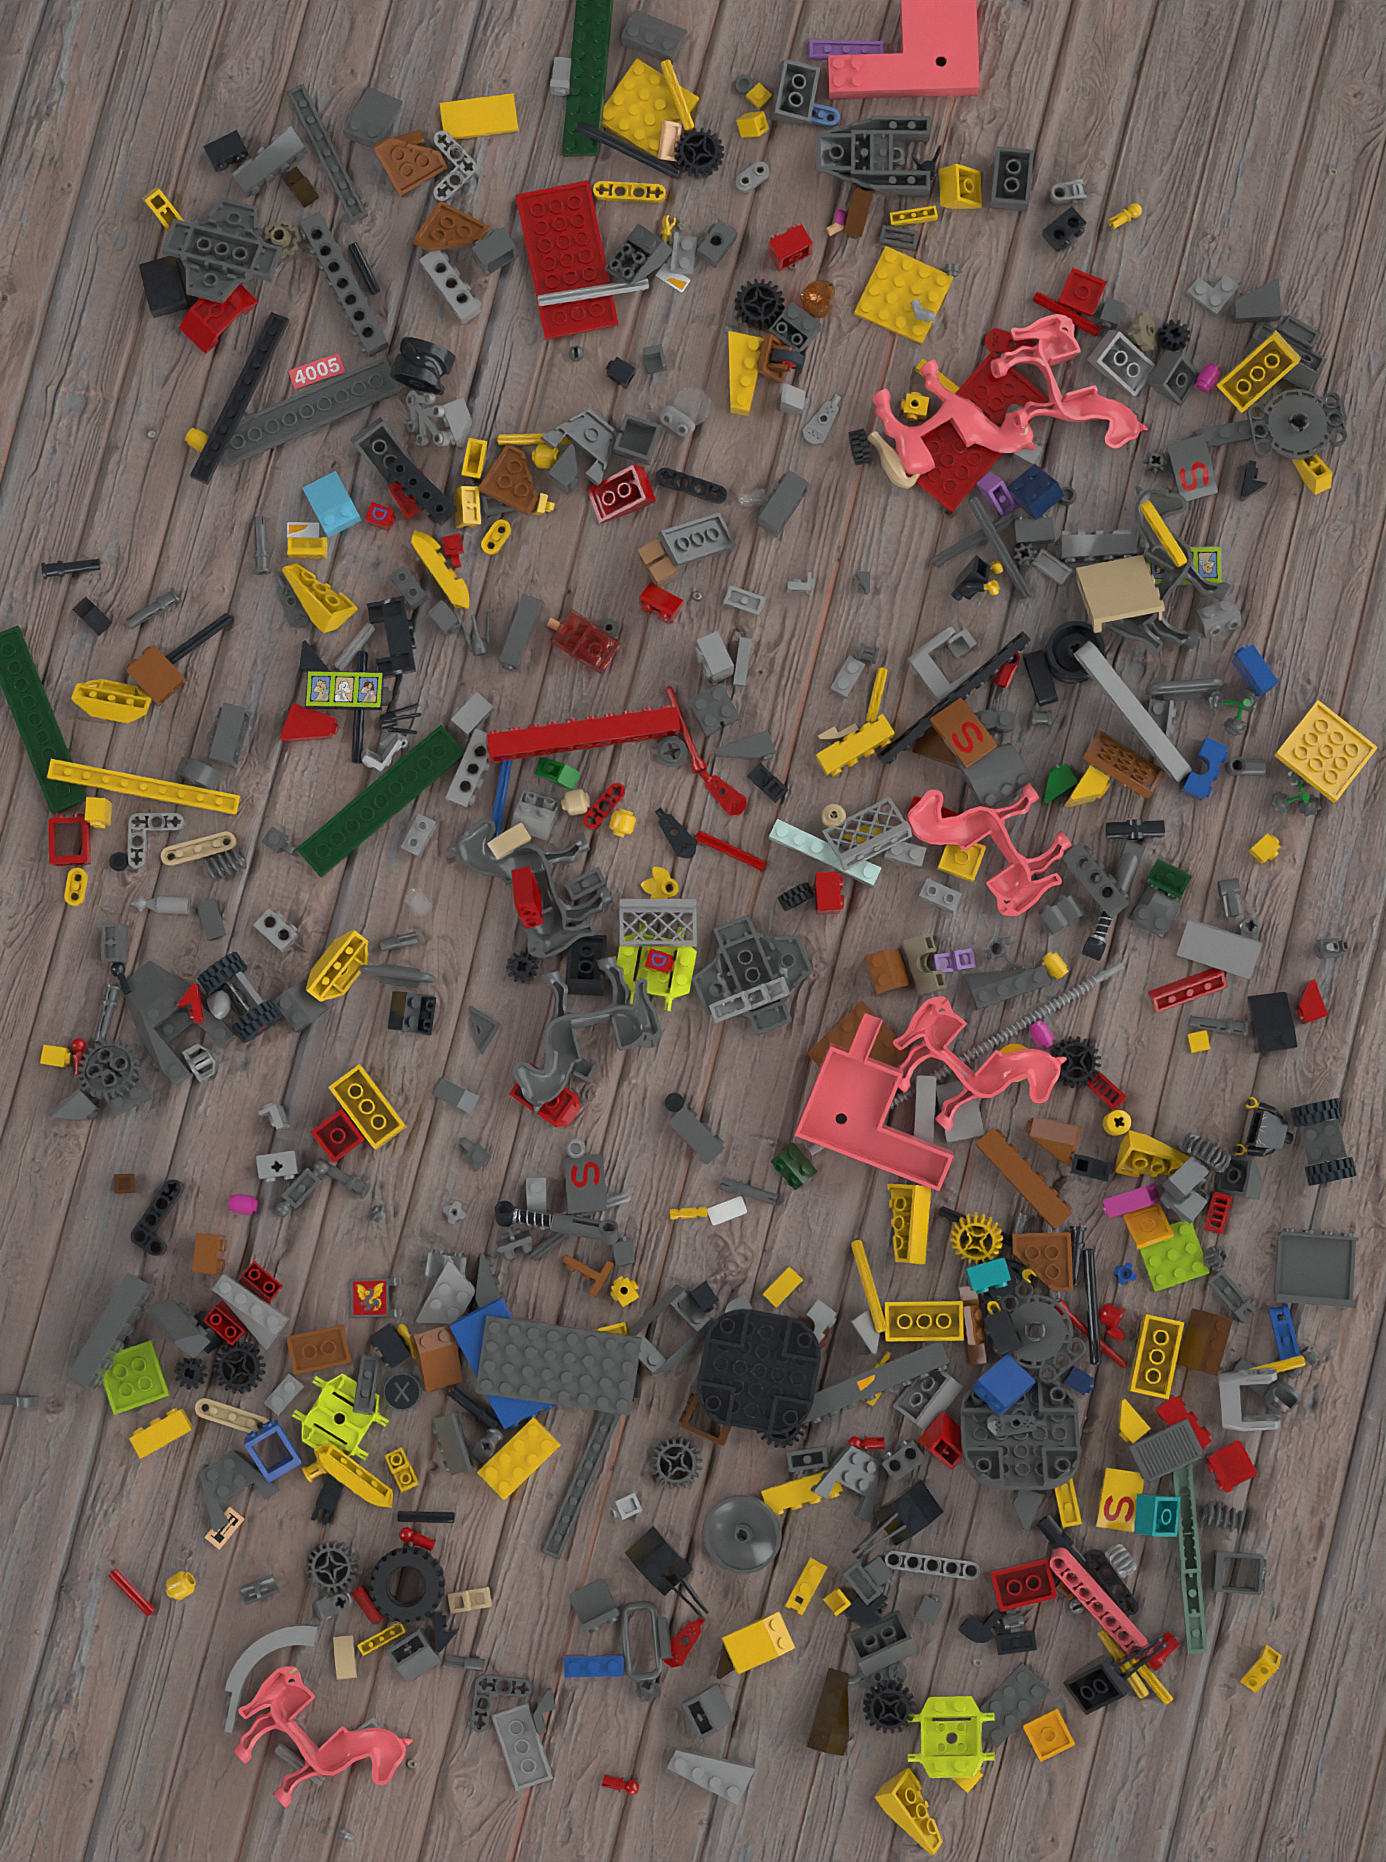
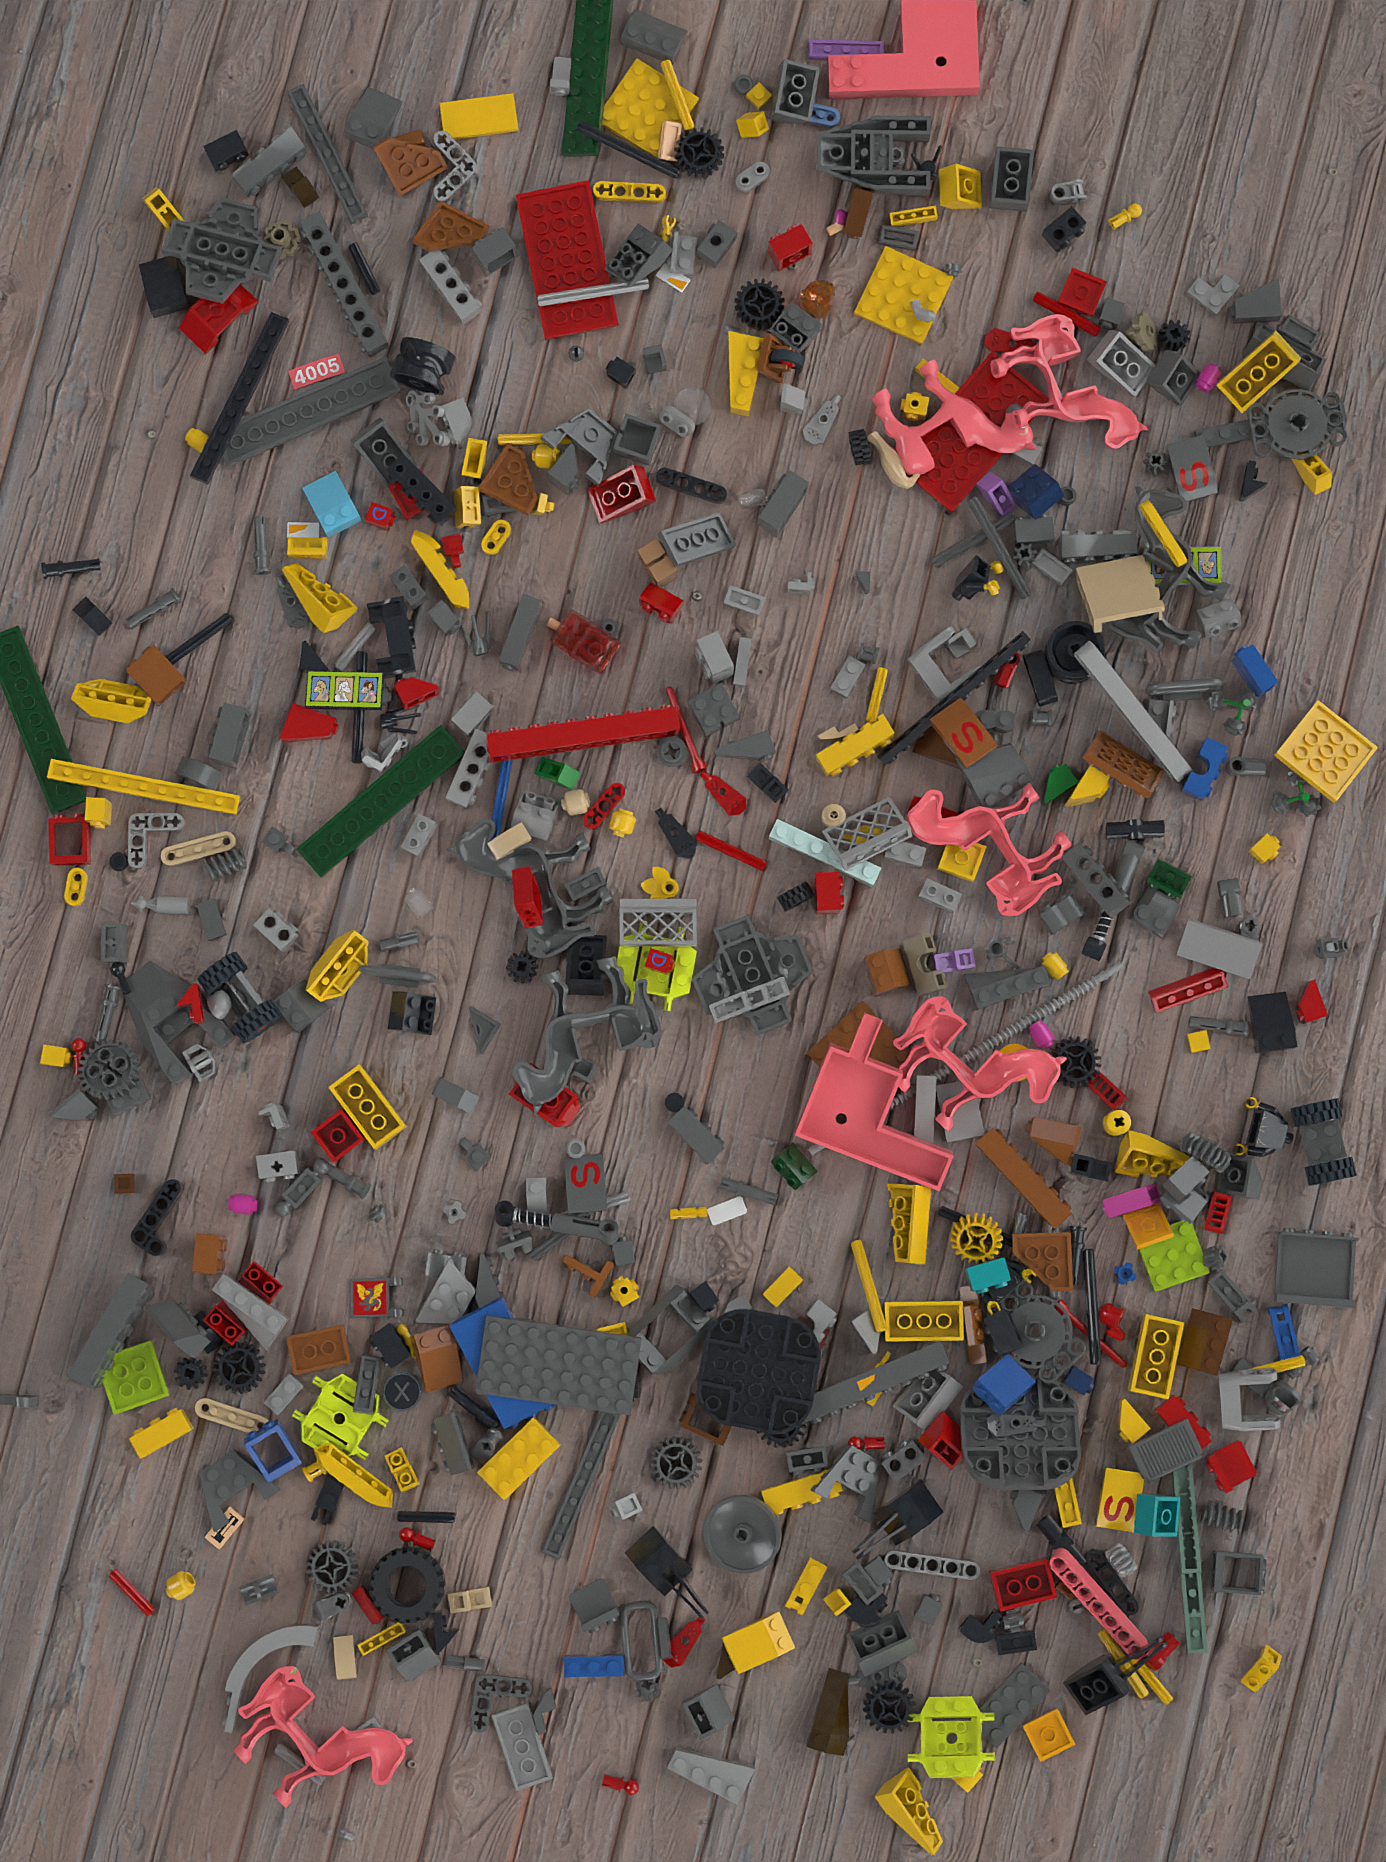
(414, 691): none -> red slope

